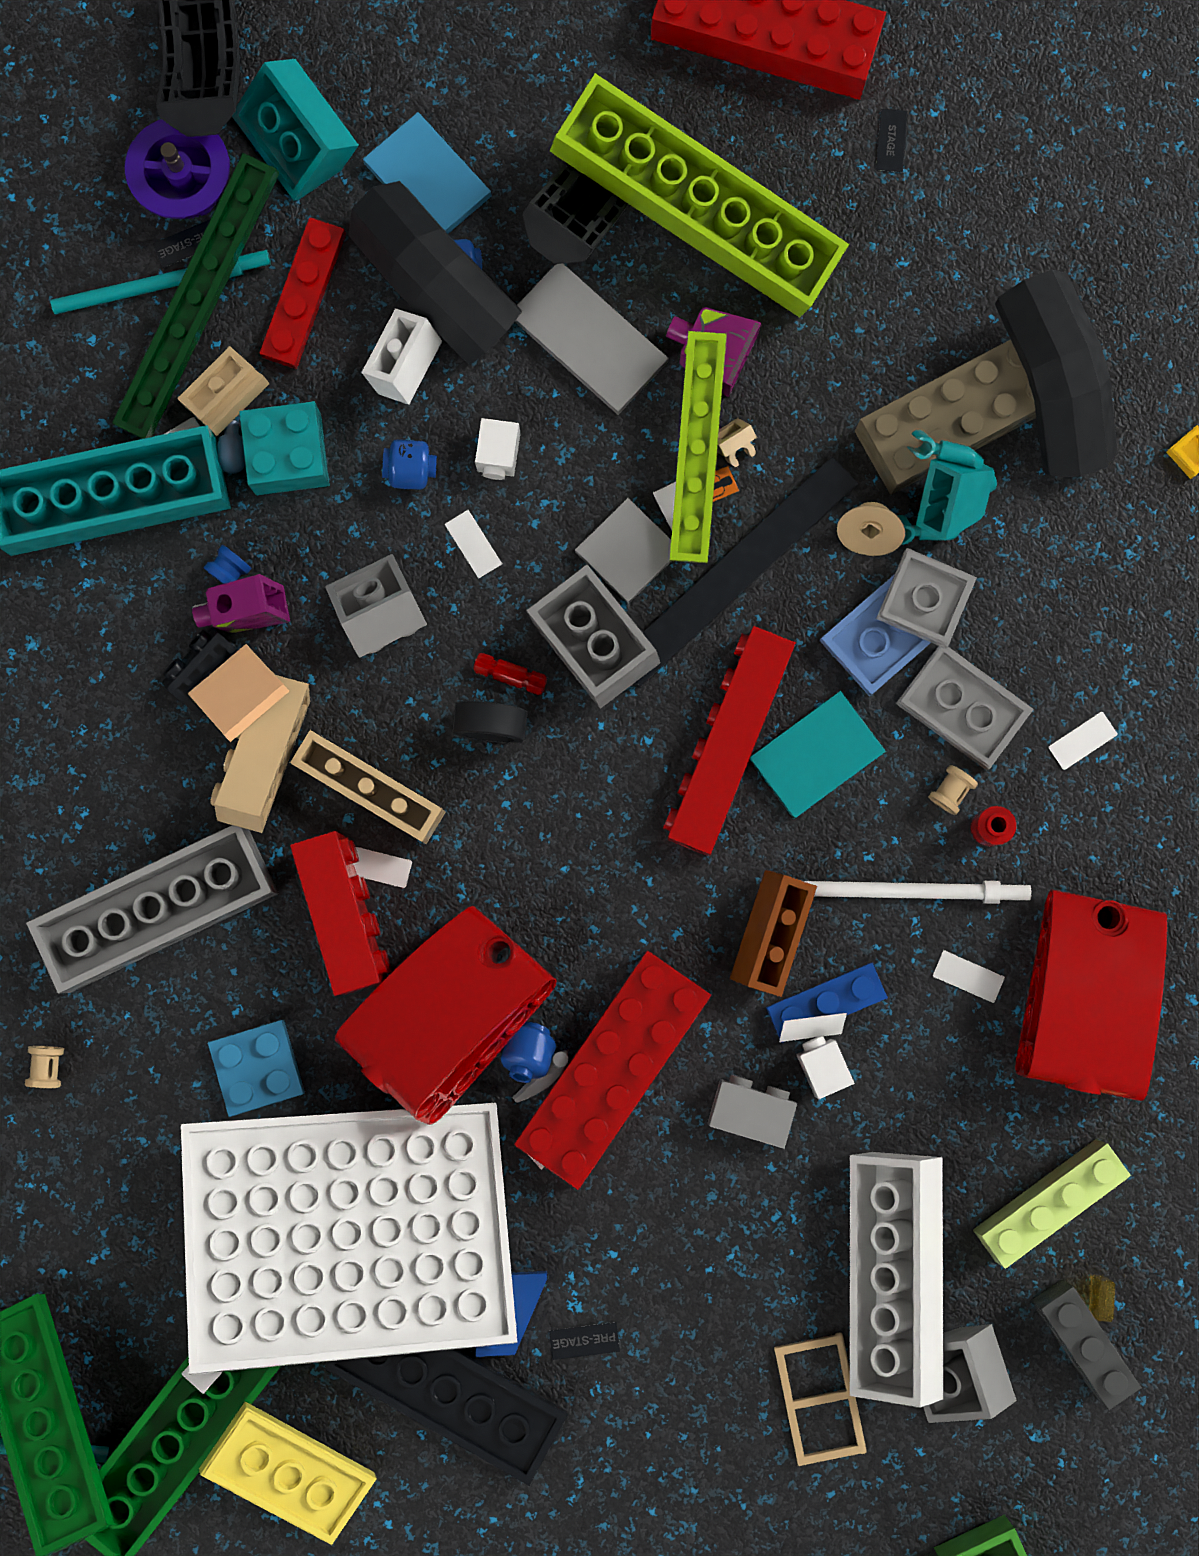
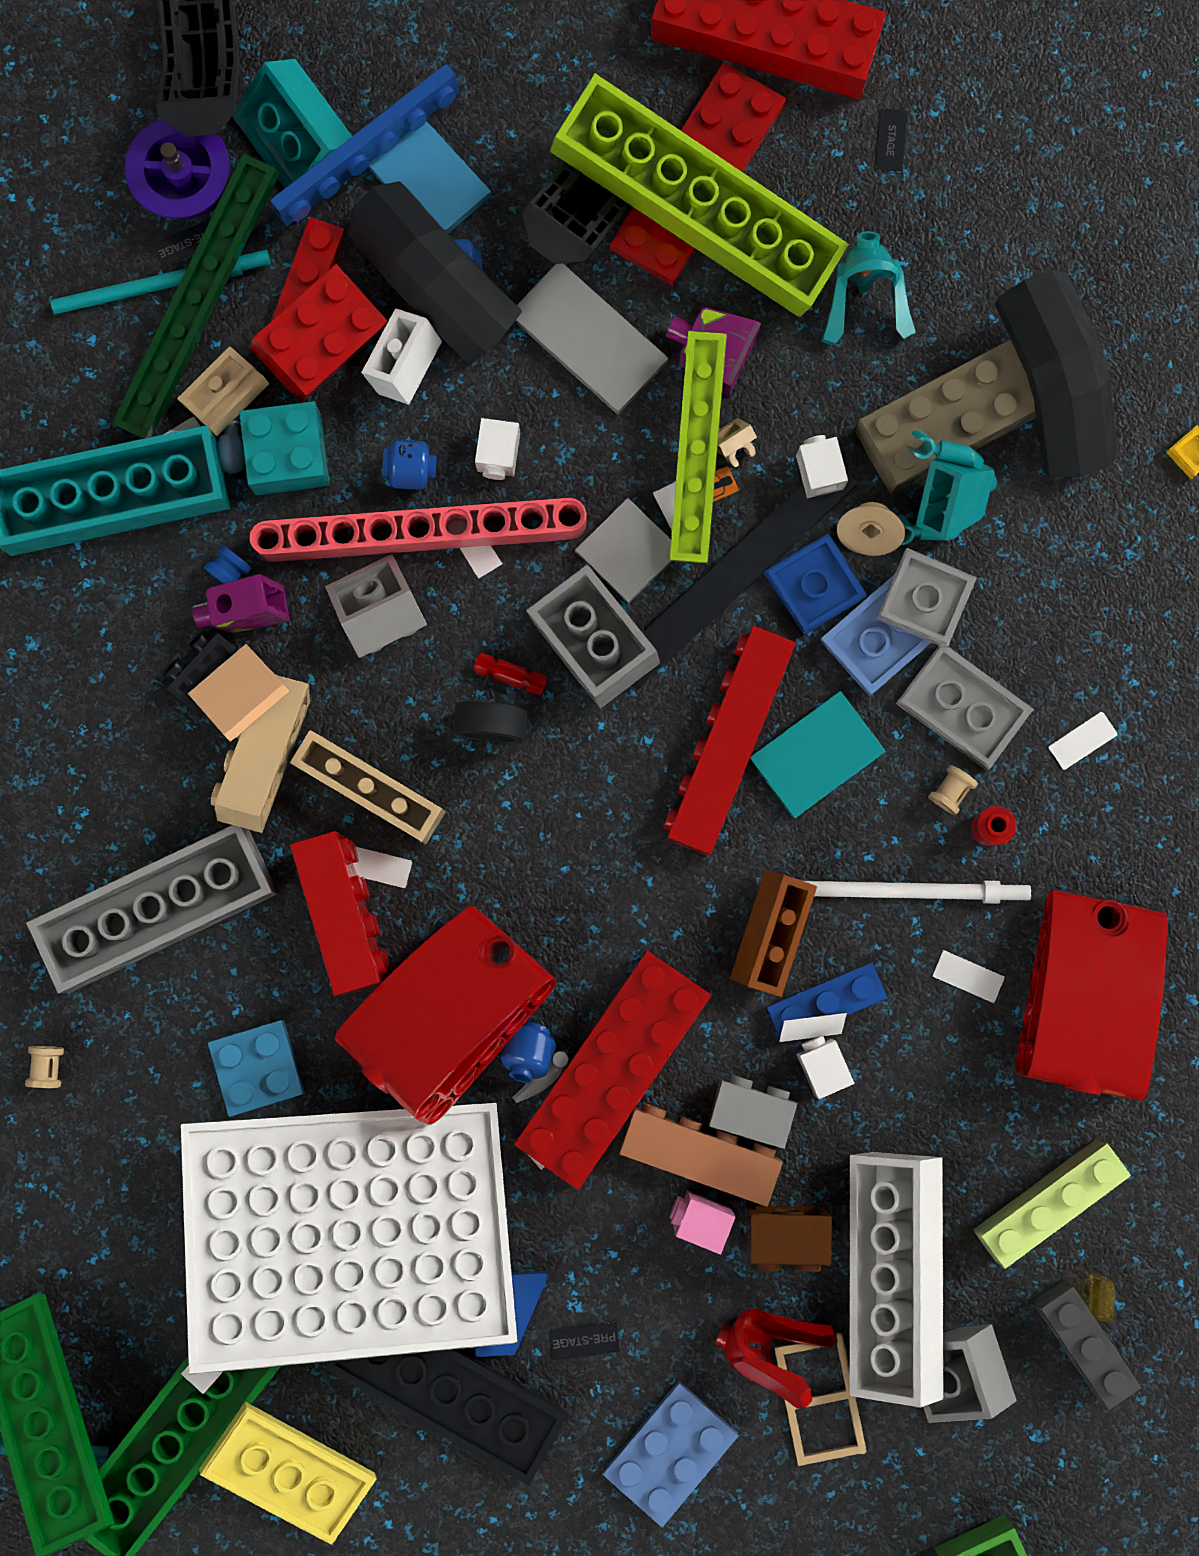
(318, 333): none -> red brick
(375, 138): none -> blue plate
(402, 522): none -> coral beam
(670, 1453): none -> medium blue plate
(701, 1155): none -> nougat brick
(702, 1221): none -> bright pink brick
(732, 124): none -> red plate
(756, 1365): none -> red piece
(788, 1236): none -> reddish brown brick
(815, 584): none -> blue tile
(821, 466): none -> white brick
(863, 265): none -> teal piece

